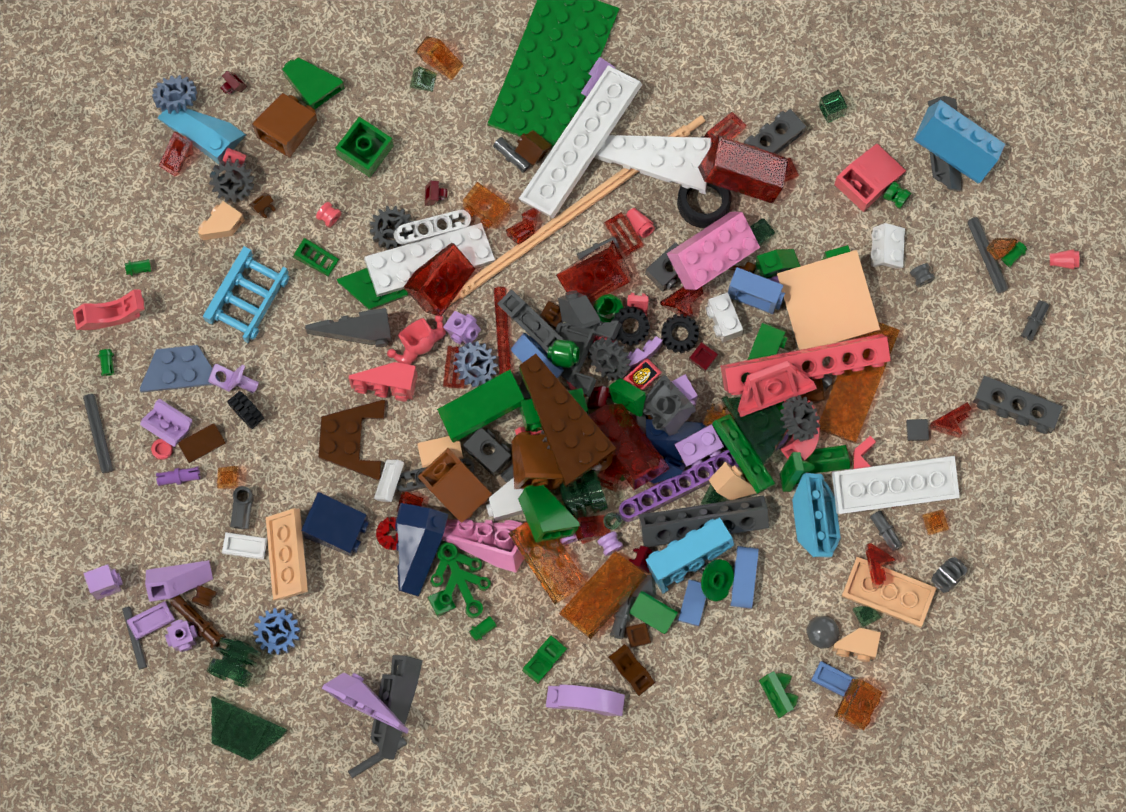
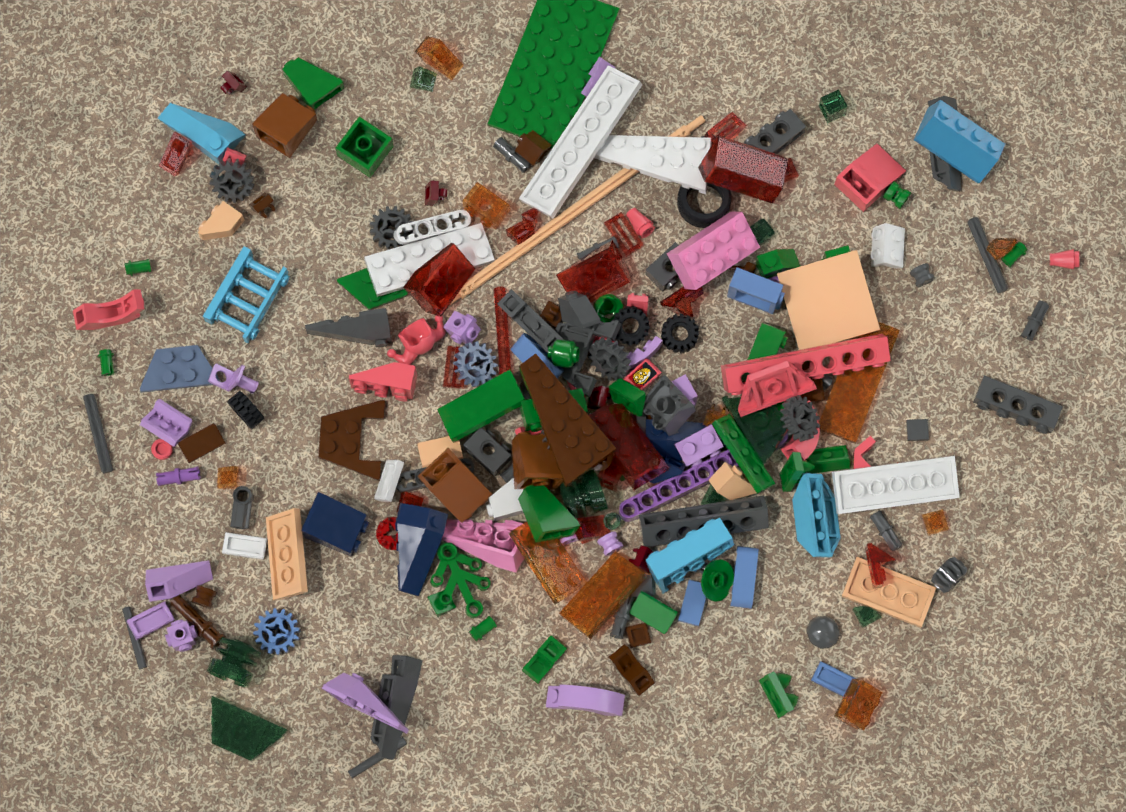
(103, 581): lavender brick -> none
(174, 94): sand blue gear -> none
(312, 263): green slope -> none
(328, 214): coral wheel -> none
(703, 357): dark red tile -> none
(725, 318): white brick -> none
(860, 642): light nougat slope -> none
(947, 423): clear red slope -> none

